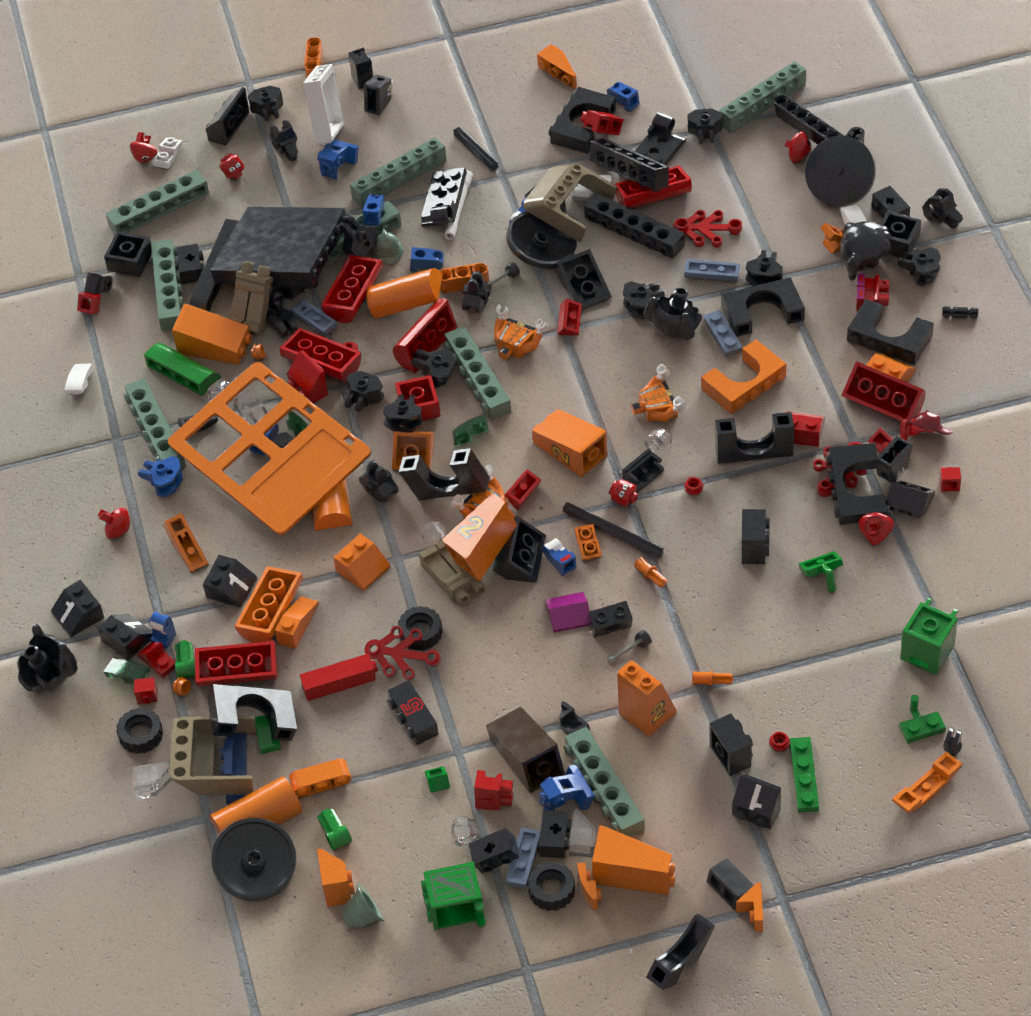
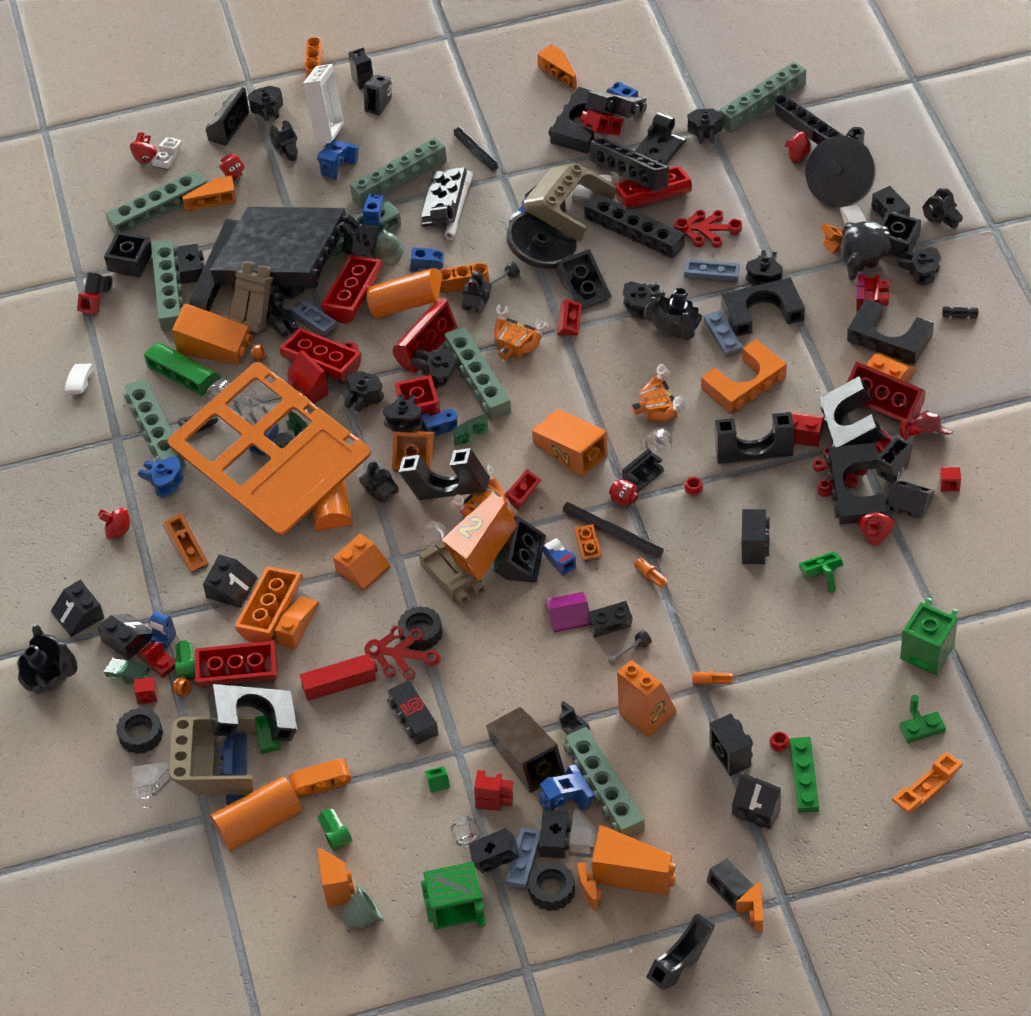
(214, 193): none -> orange slope
(253, 859): black dish -> none
(440, 422): none -> blue leg
(620, 105): none -> black arch
(839, 404): none -> arch
(953, 744): black arm -> none

